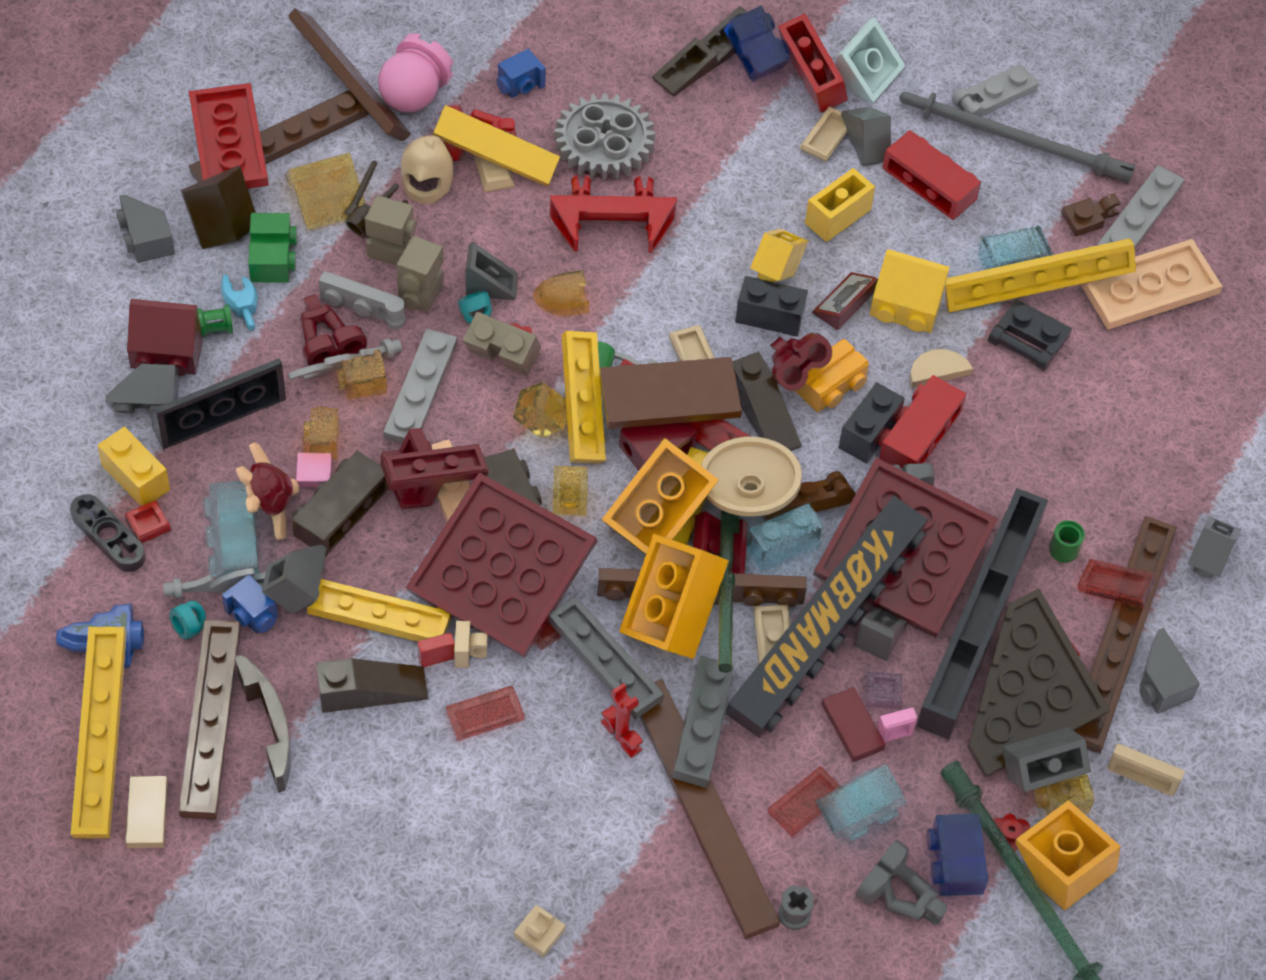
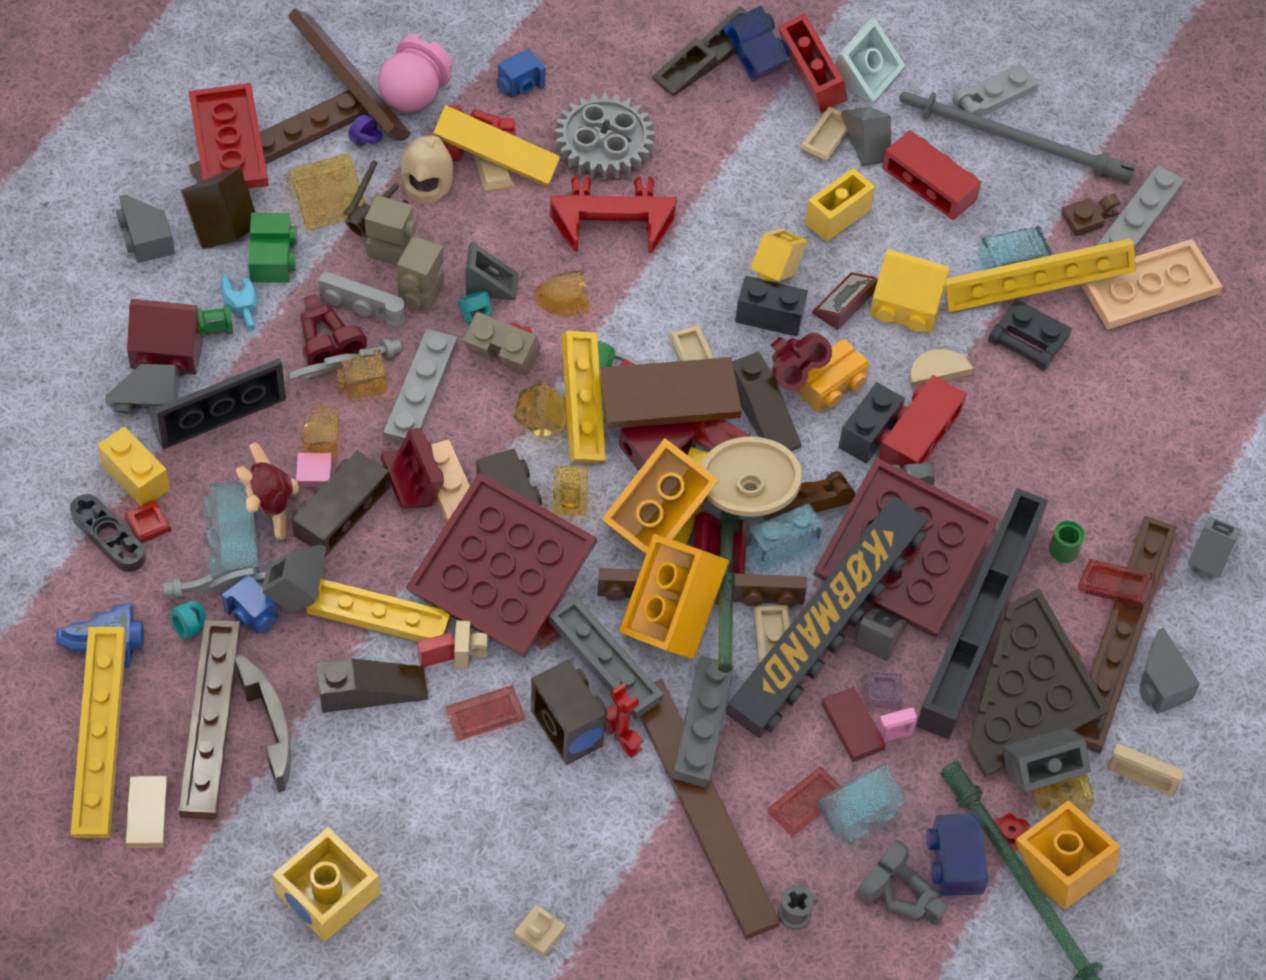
(326, 884): none -> yellow brick
(364, 131): none -> dark purple tile
(433, 467): dark red tile -> none
(568, 711): none -> dark brown brick

